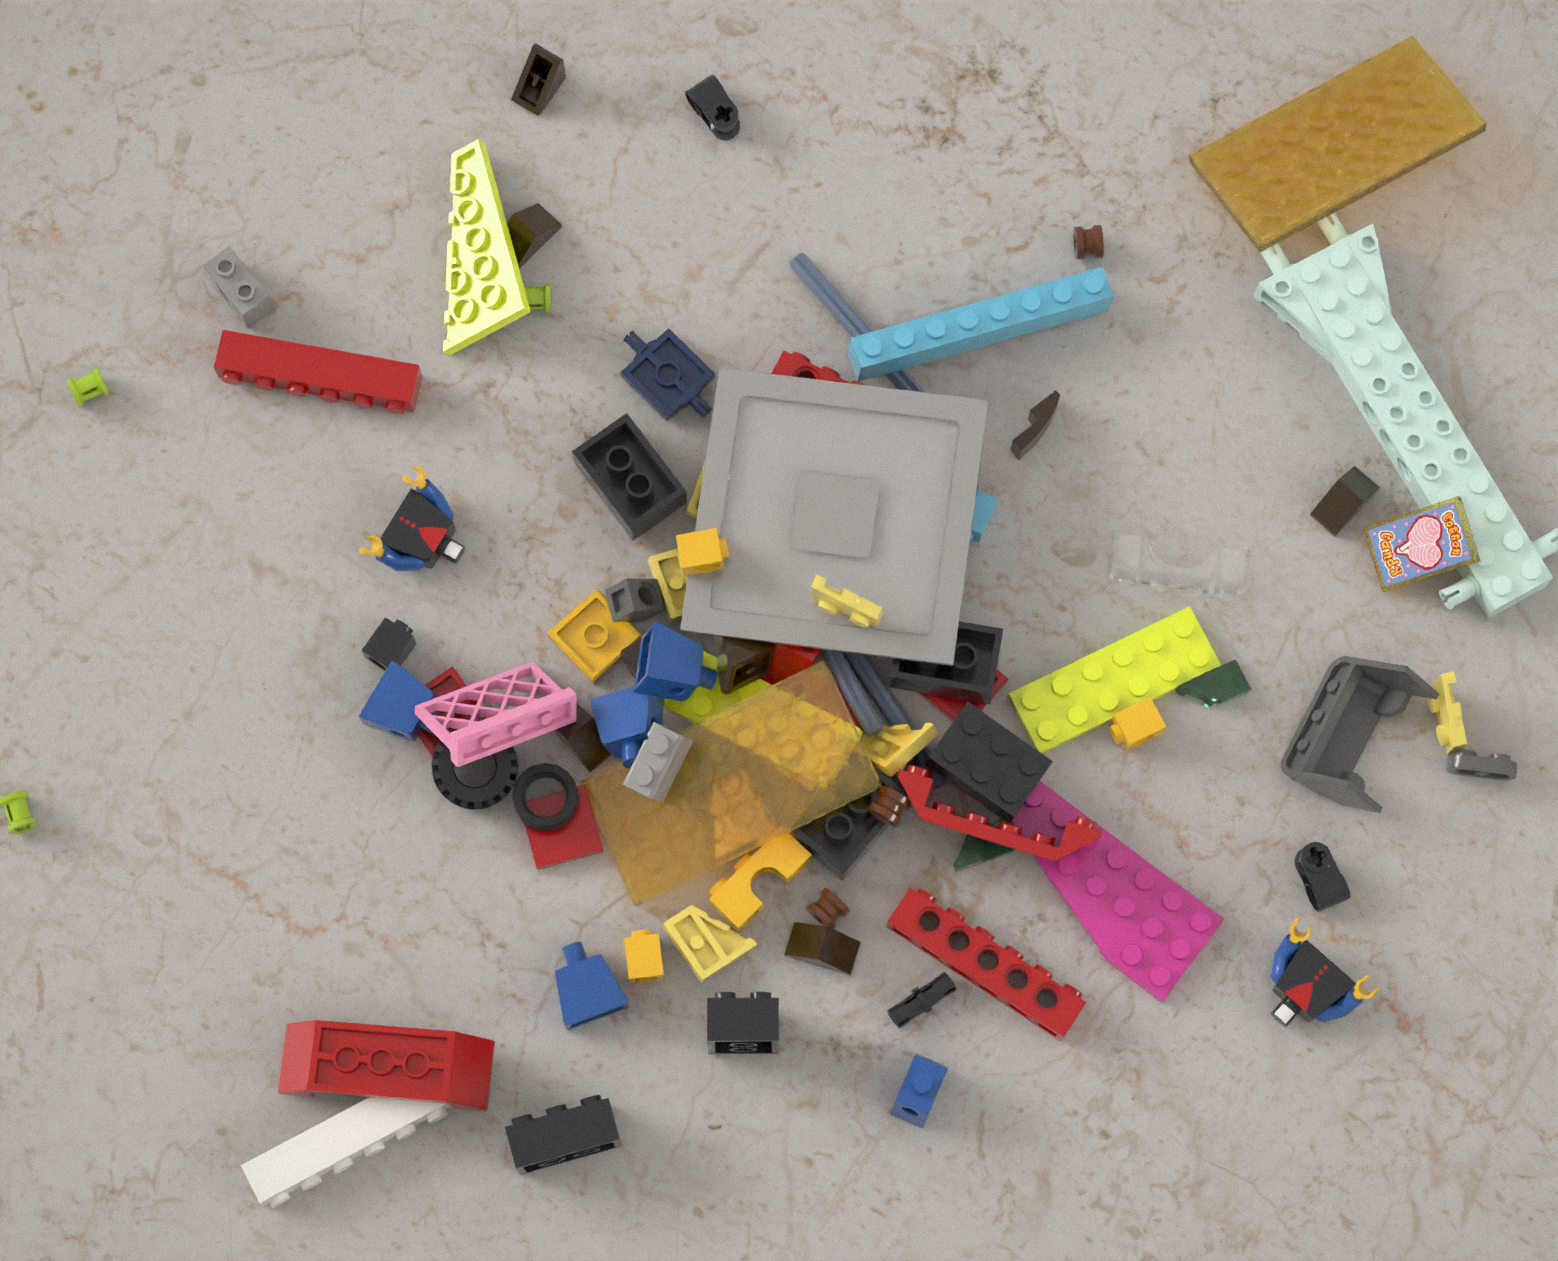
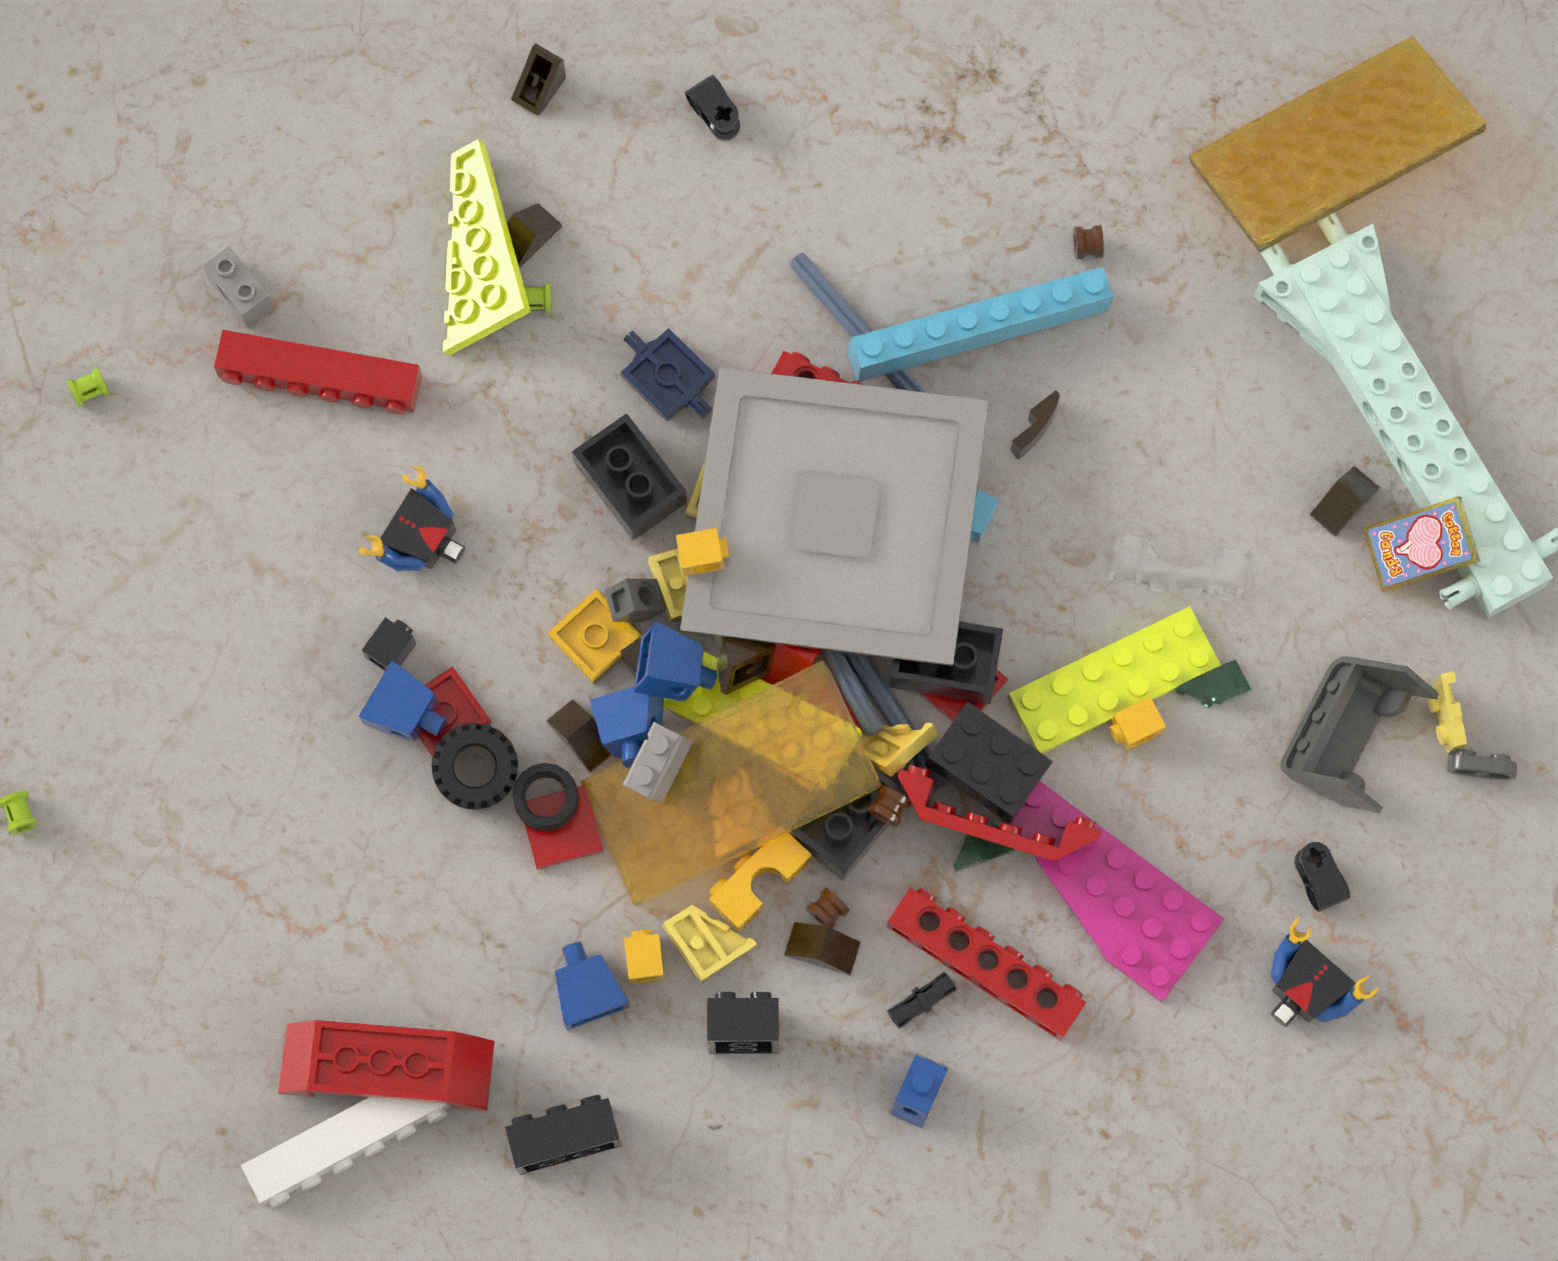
(503, 726): bright pink fence -> none
(830, 600): light yellow wing -> none

